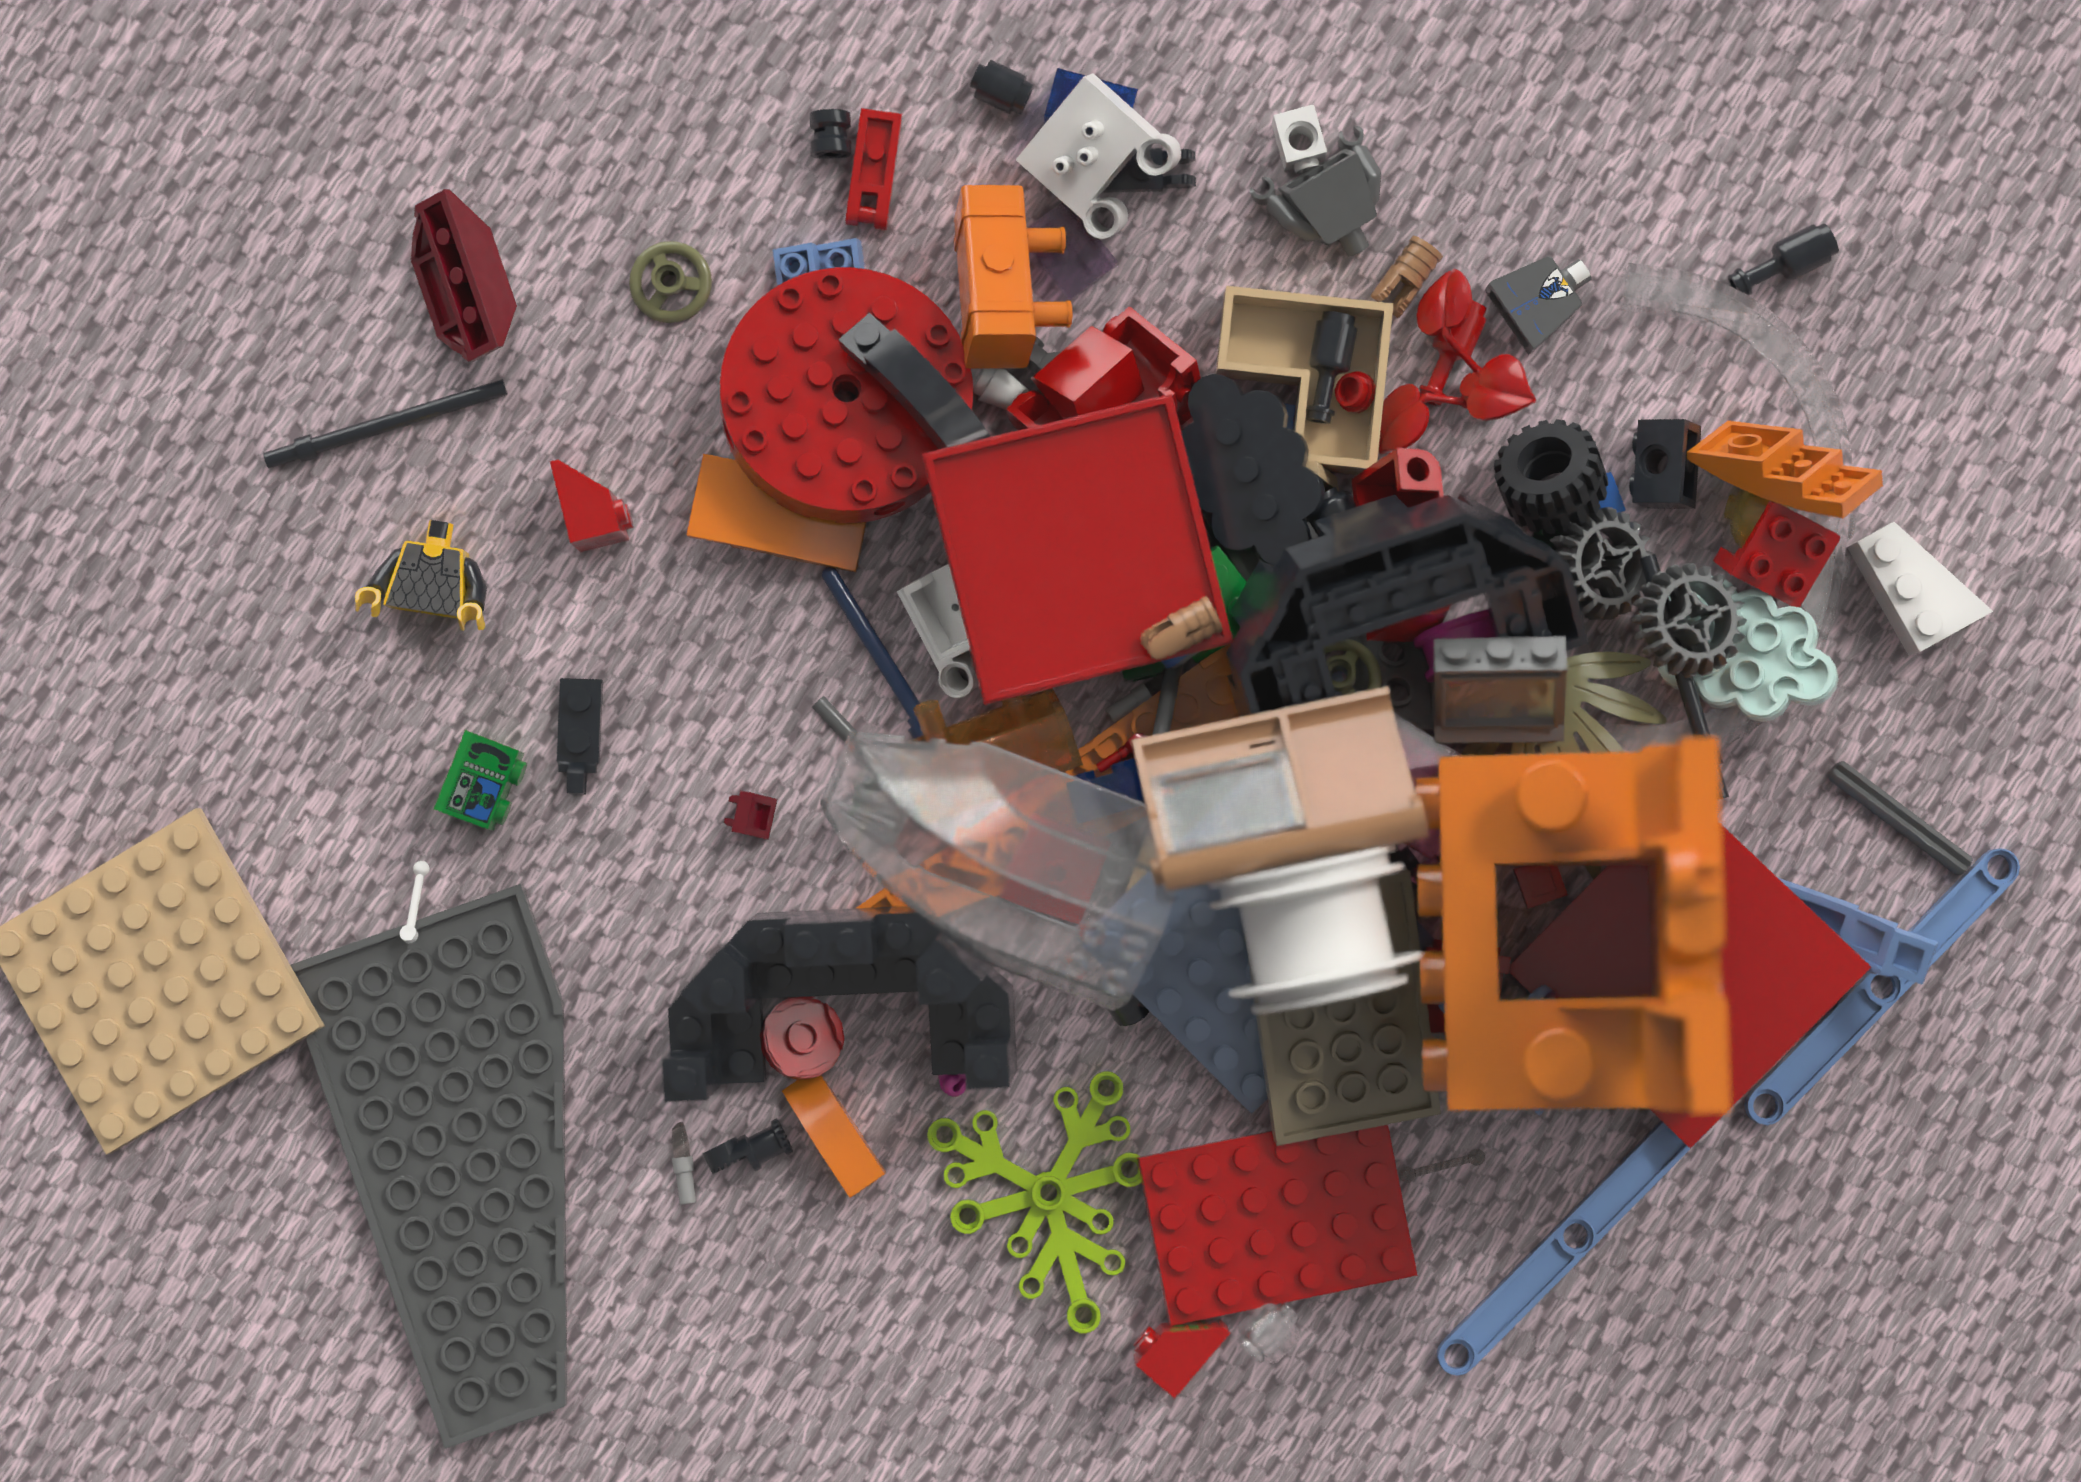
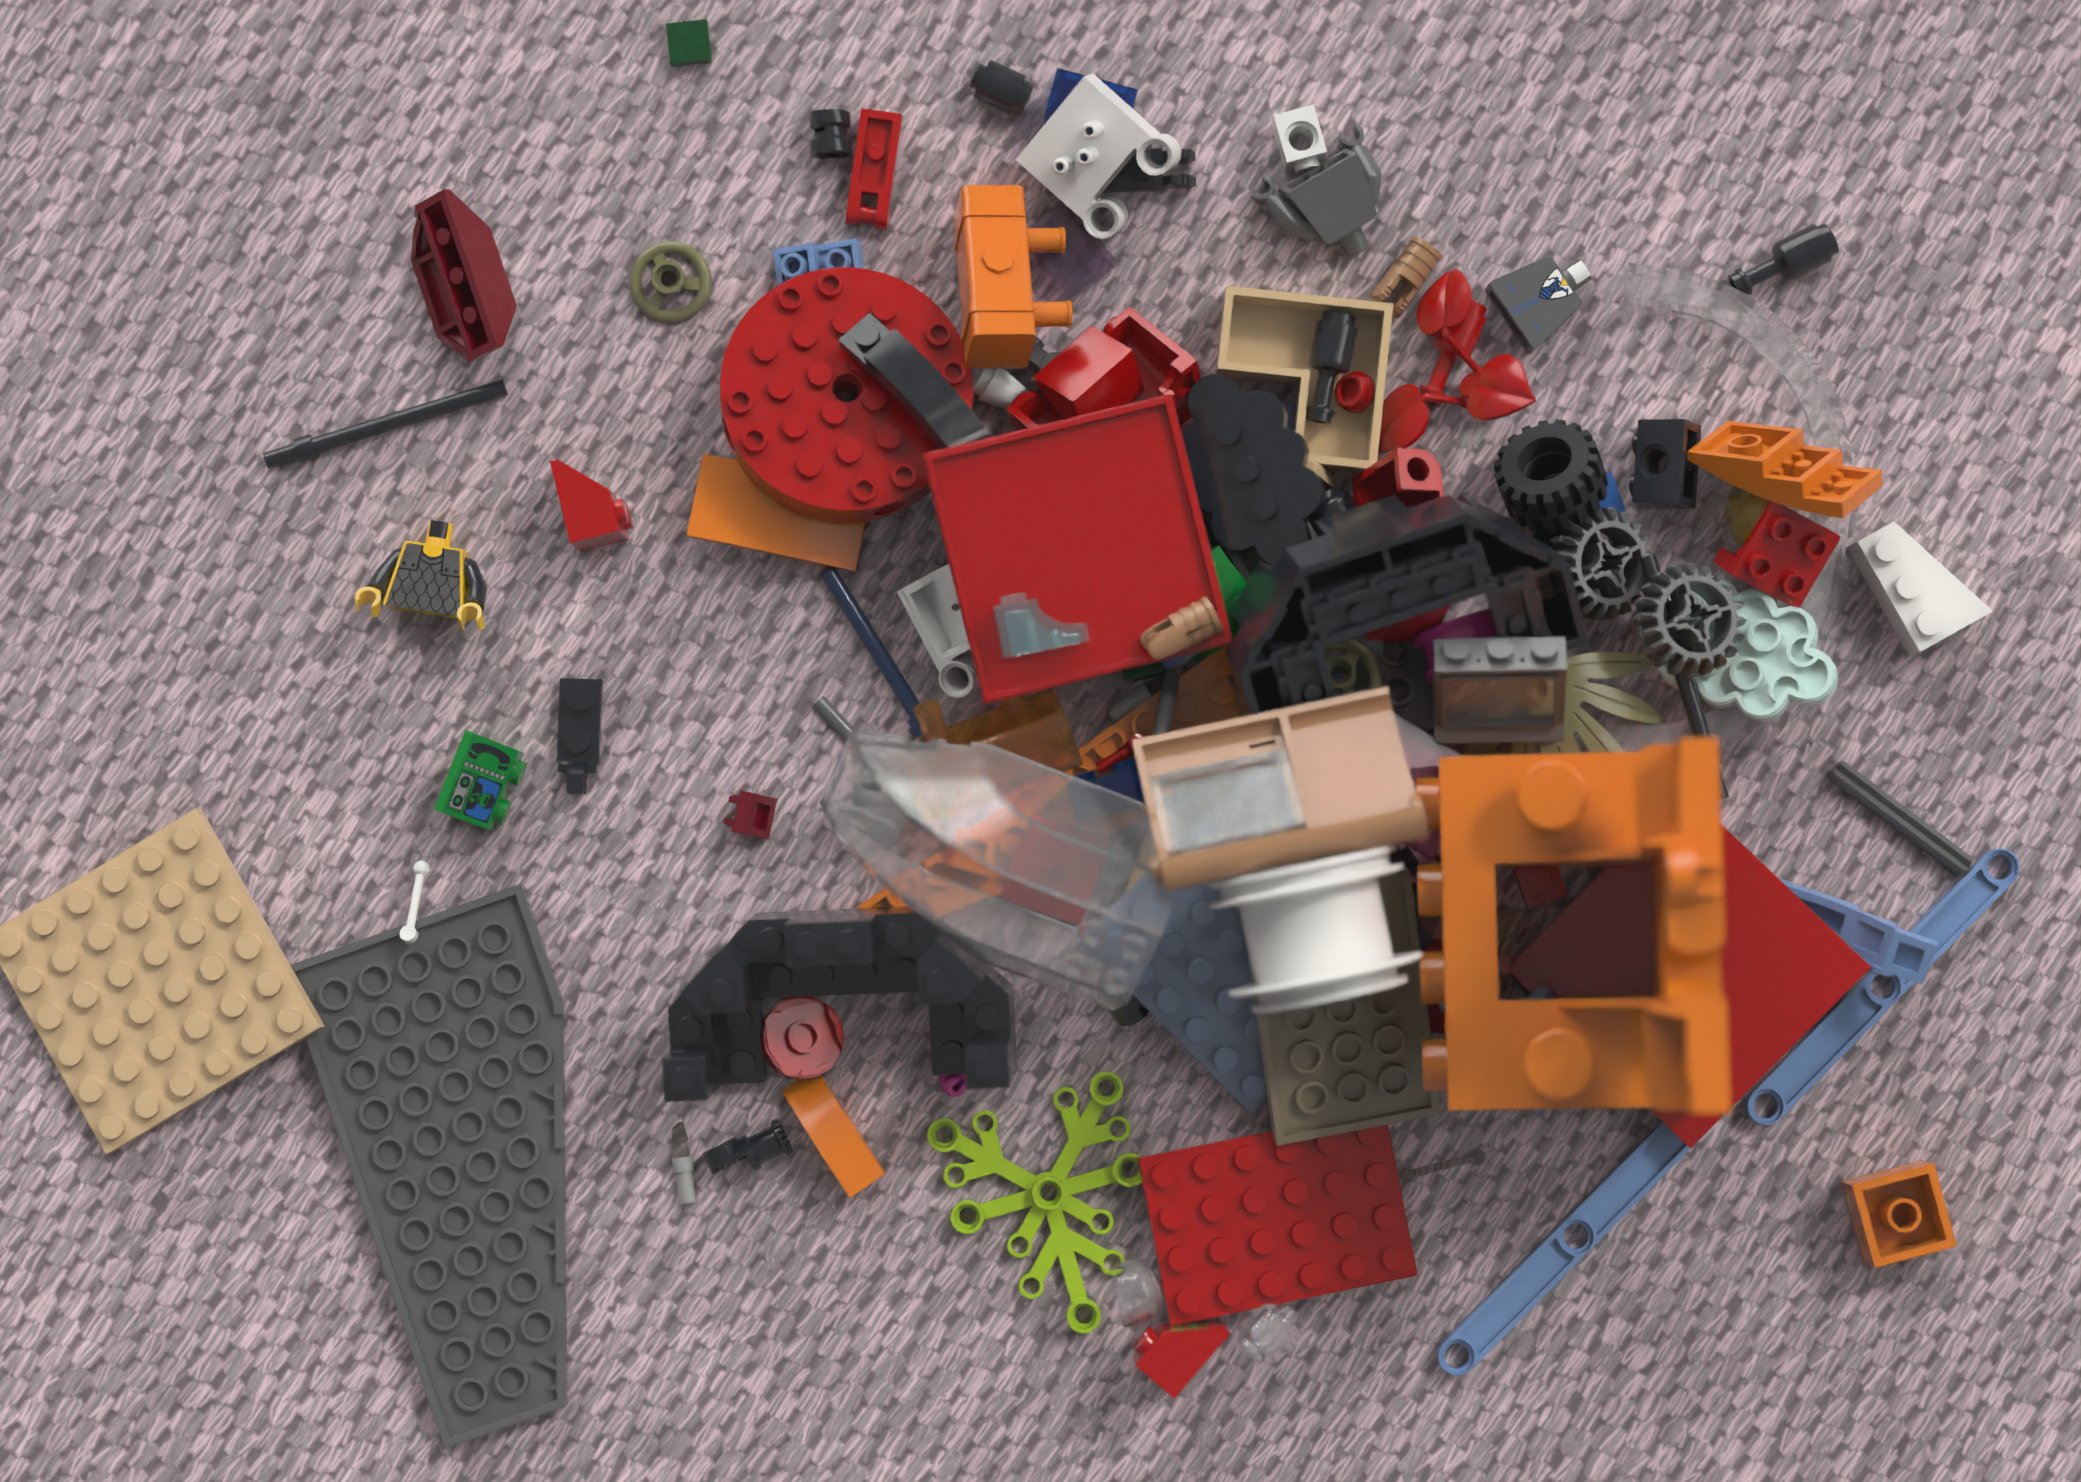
(689, 42): none -> dark green tile
(1027, 629): none -> clear light blue arch
(1137, 1293): none -> clear hair
(1898, 1213): none -> orange brick

